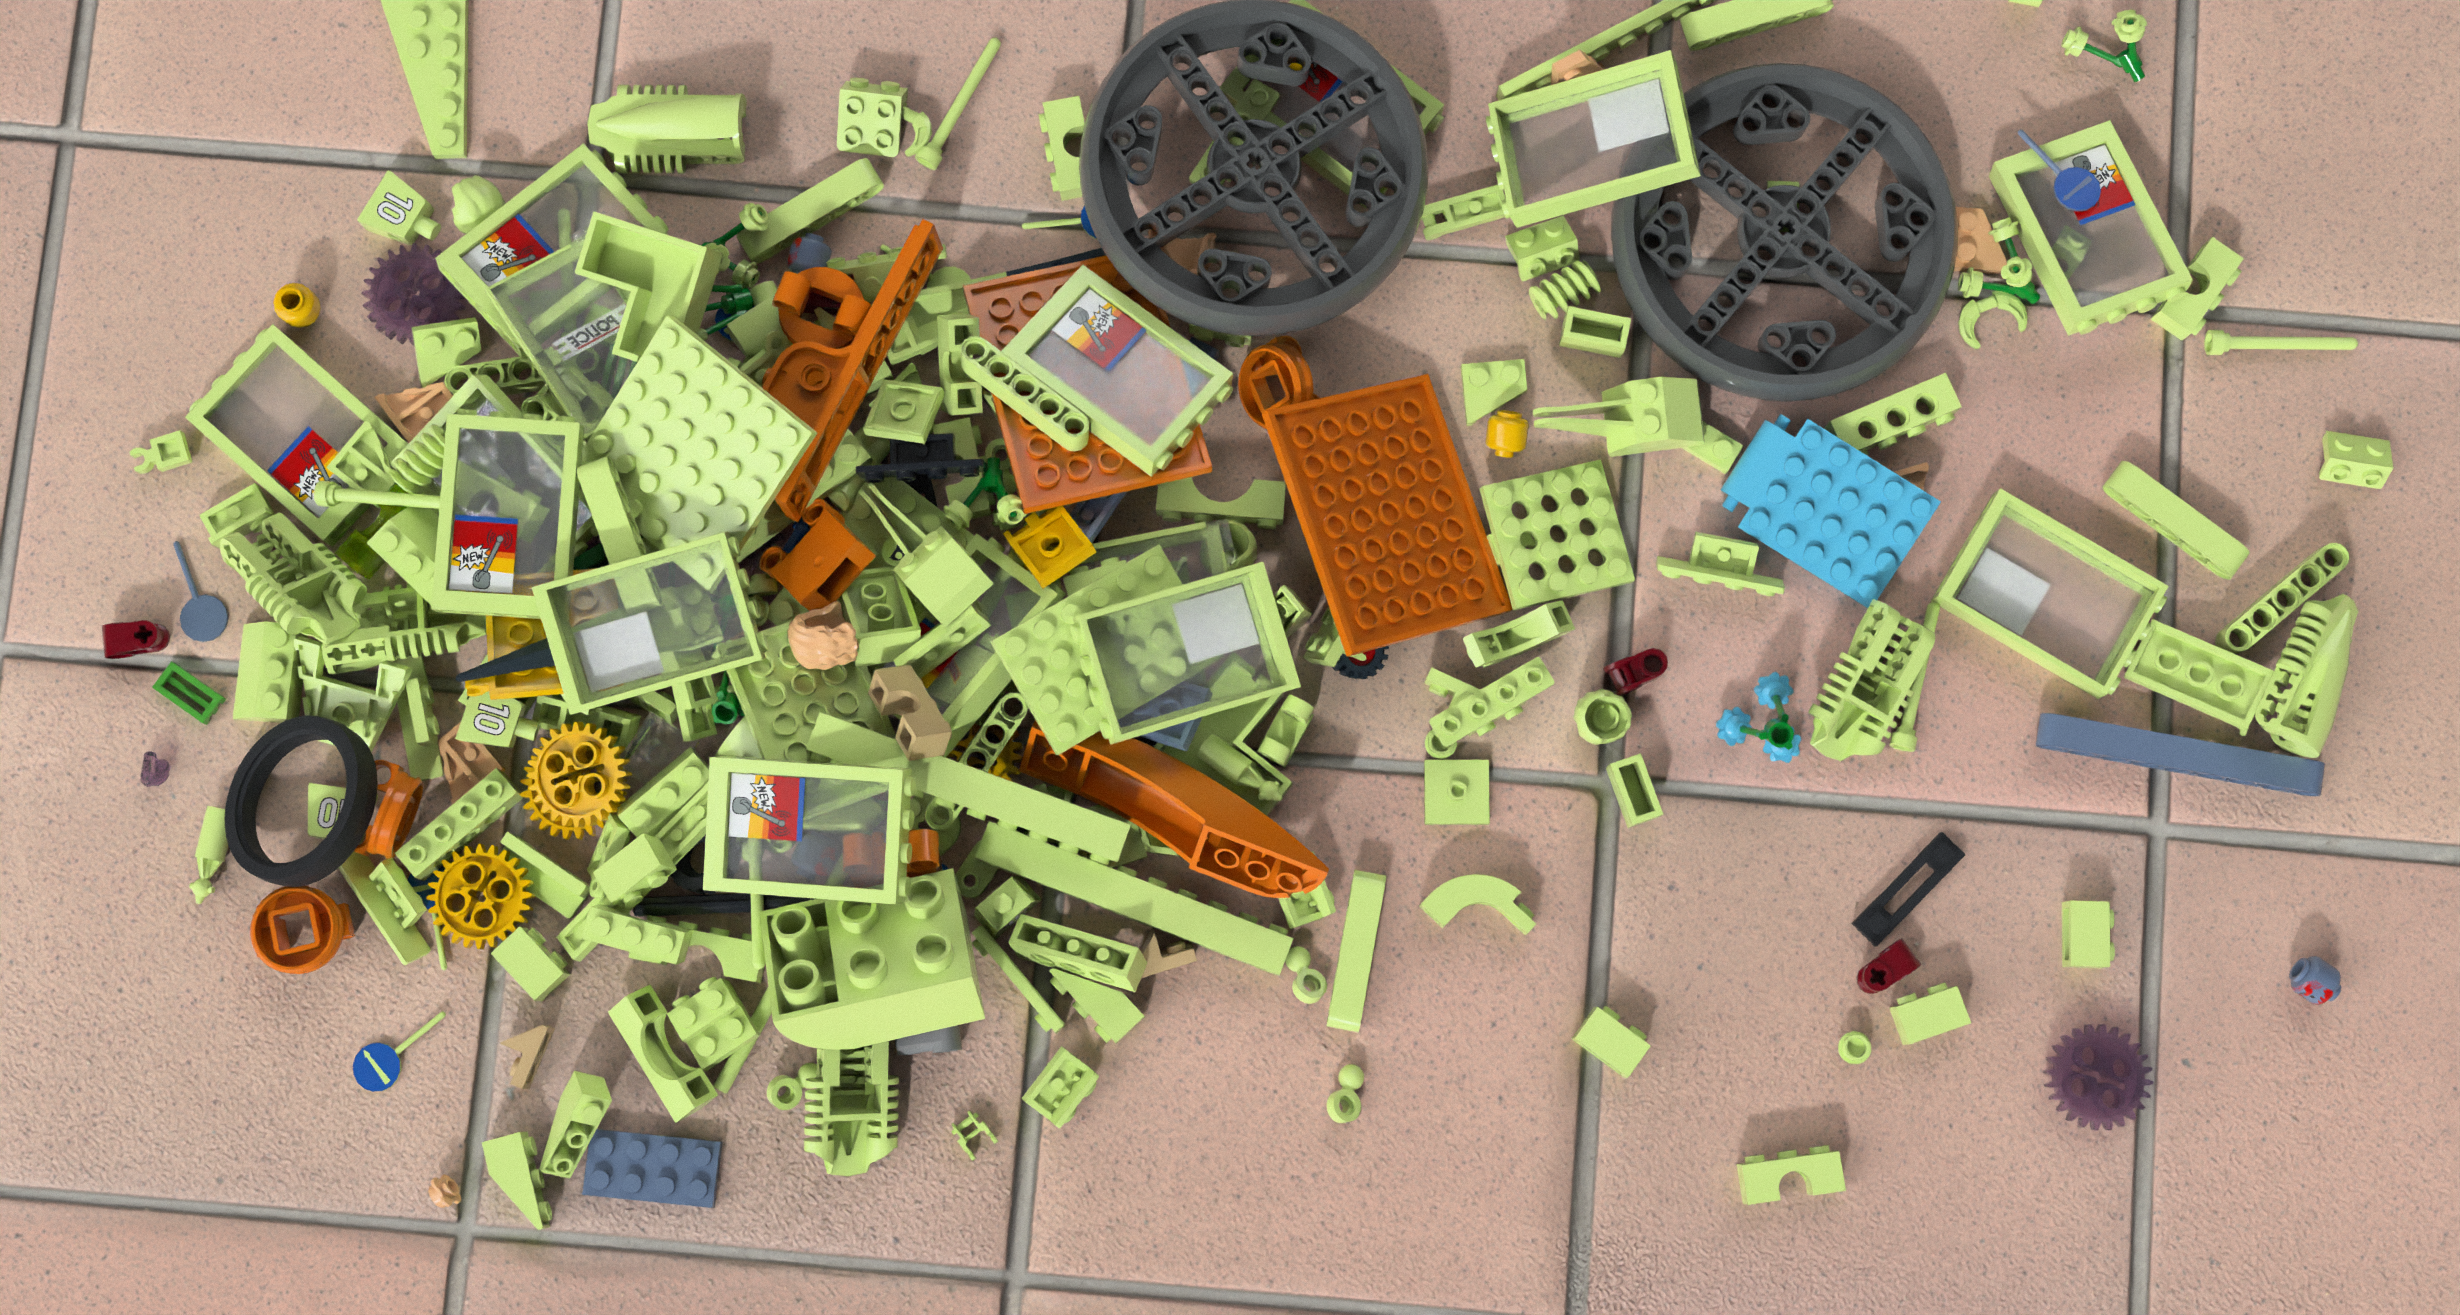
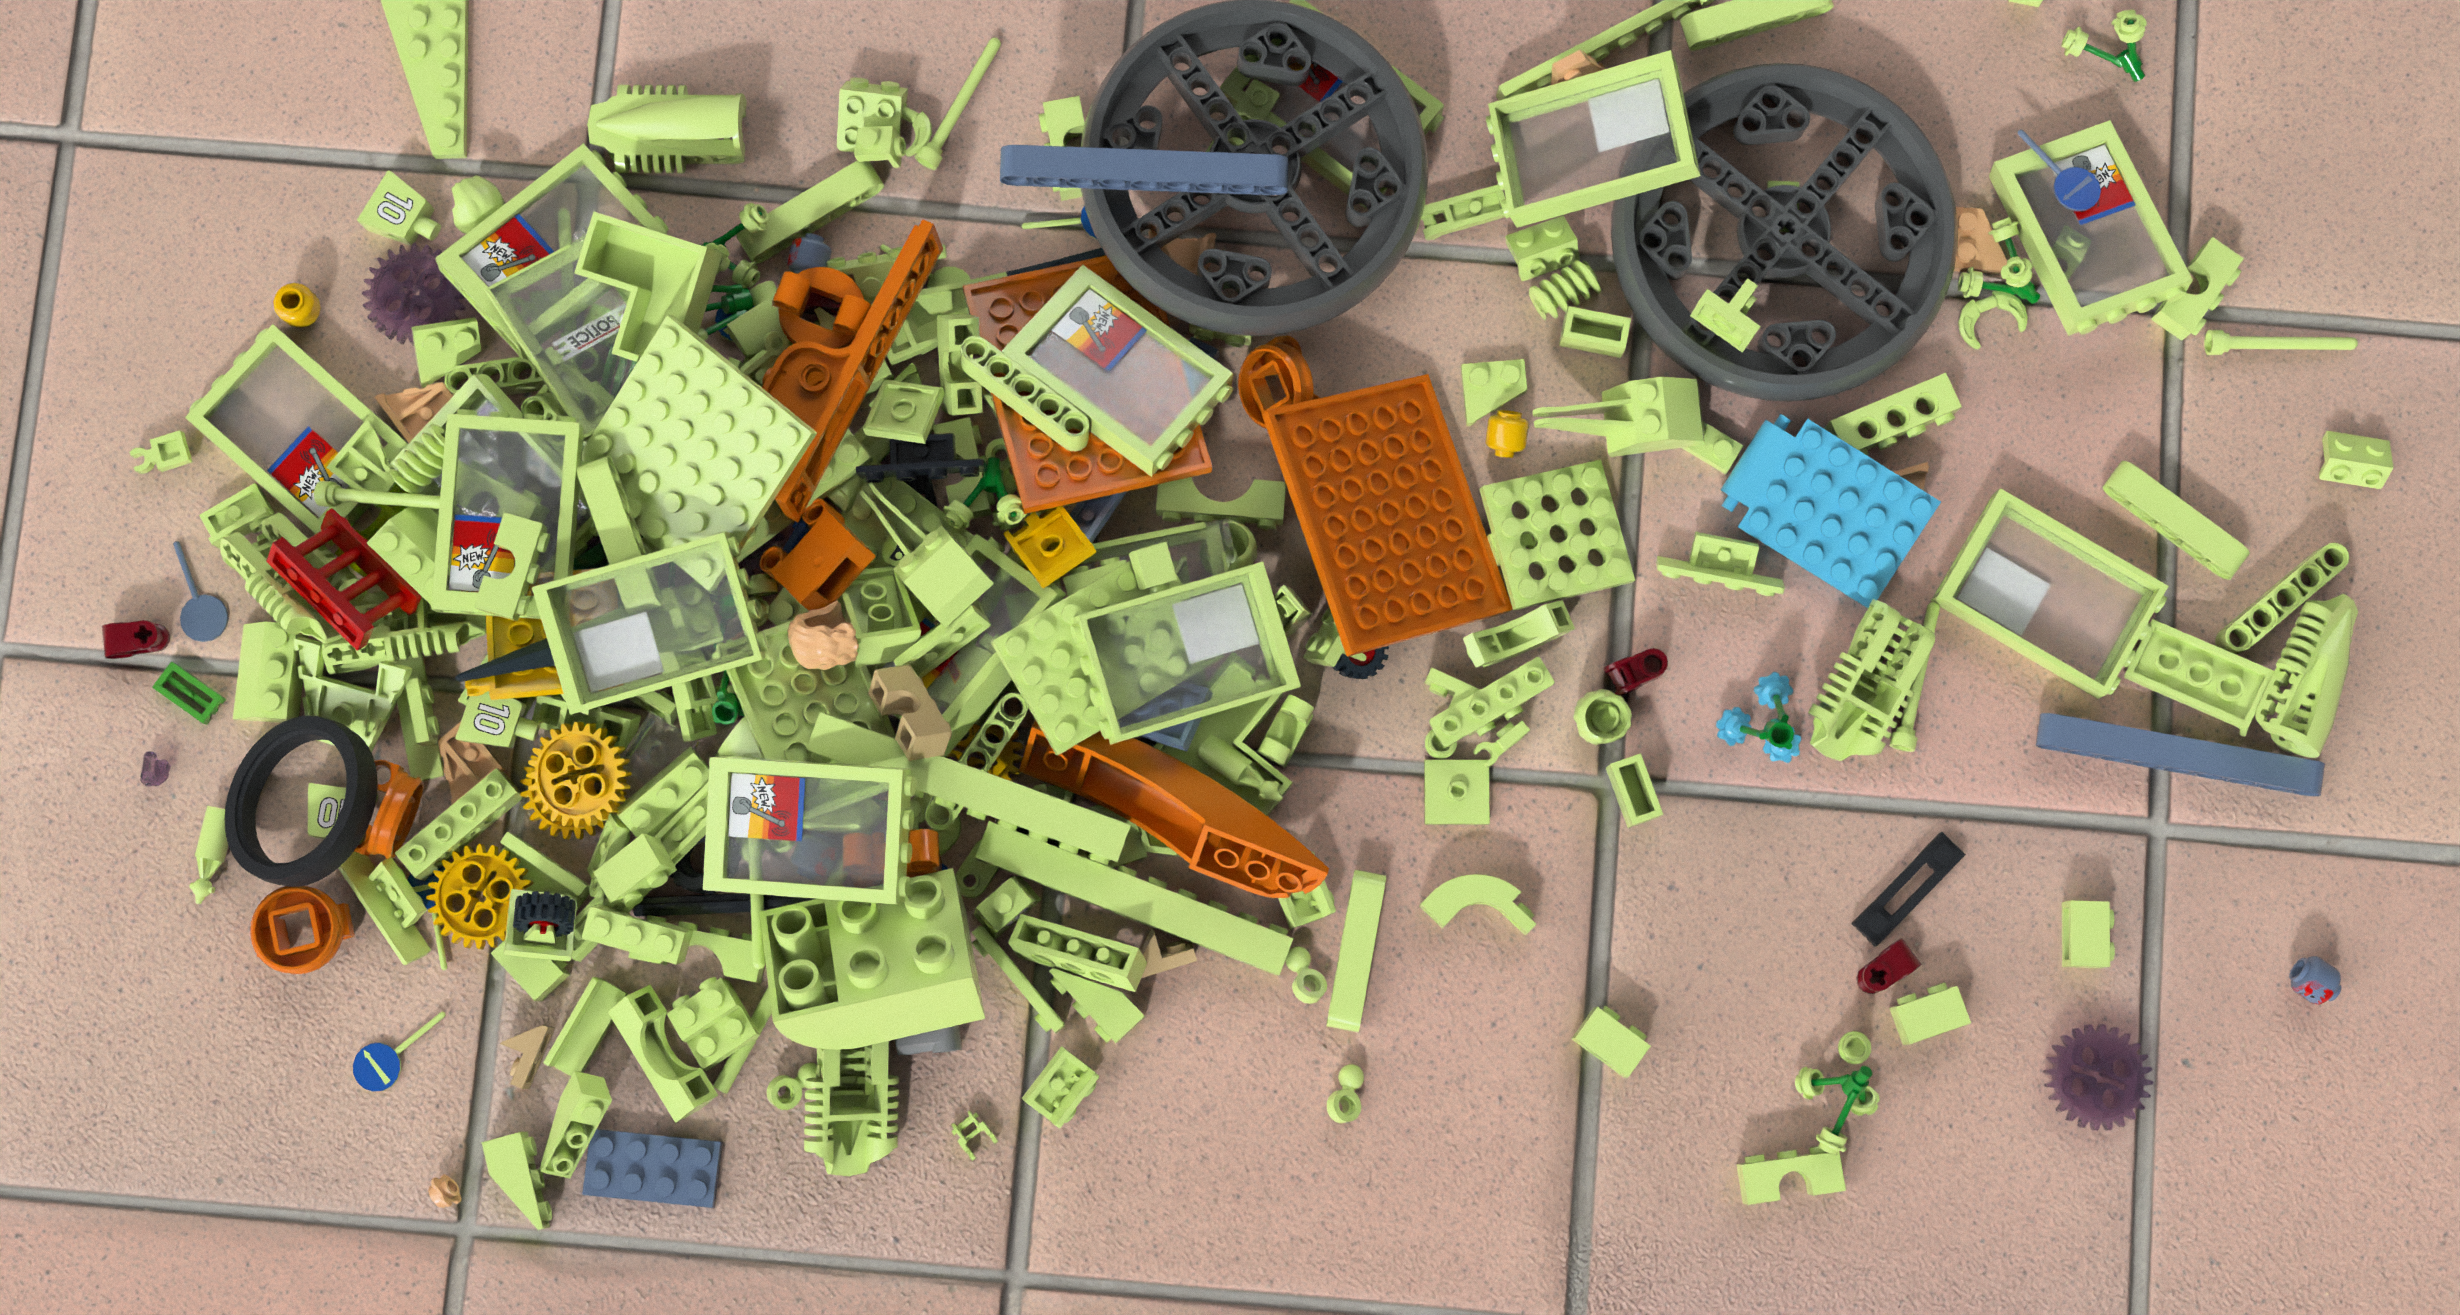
(335, 604): none -> red fence
(508, 595): none -> yellowish green arch
(540, 925): none -> plate
(585, 1027): none -> yellowish green panel
(880, 144): none -> yellowish green bracket
(1143, 170): none -> sand blue beam
(1153, 567): none -> yellowish green brick
(1508, 737): none -> yellowish green plate
(1729, 319): none -> yellowish green bracket
(1860, 1100): none -> plant

